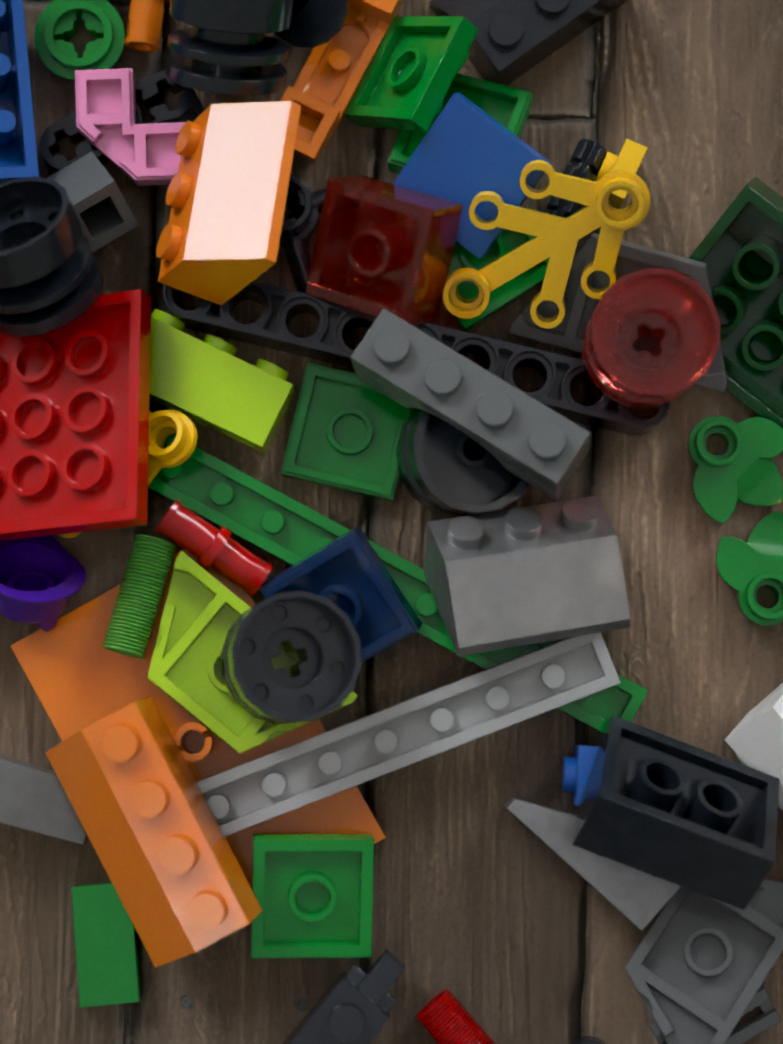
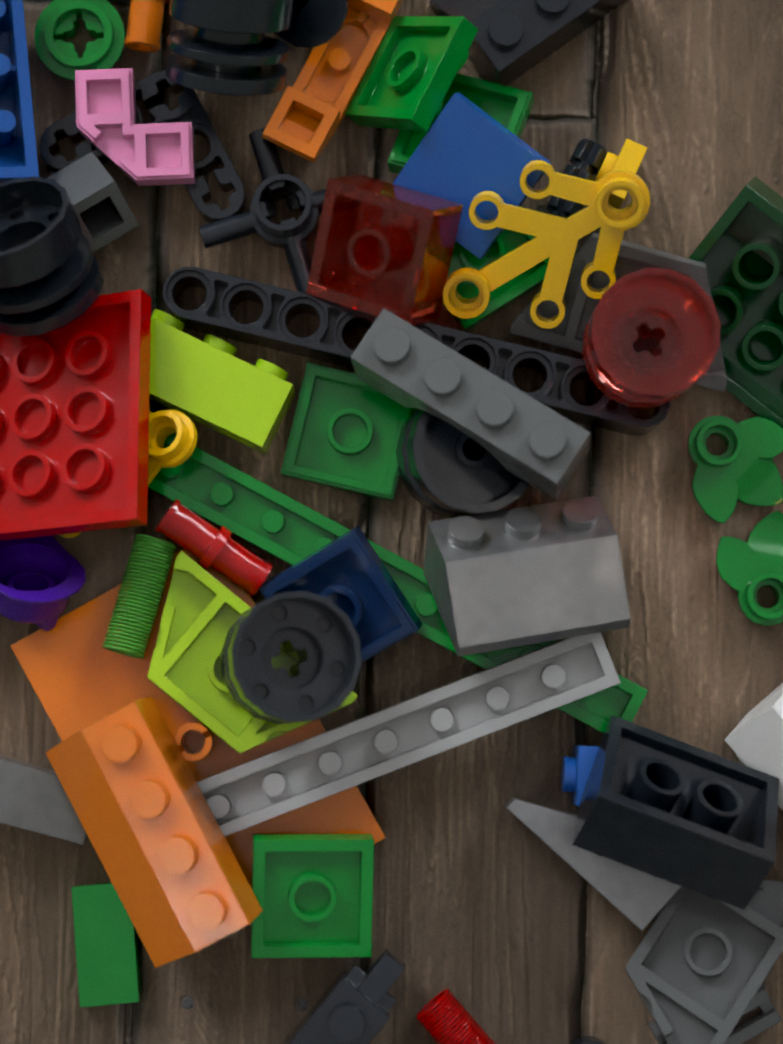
(228, 197): slope -> none

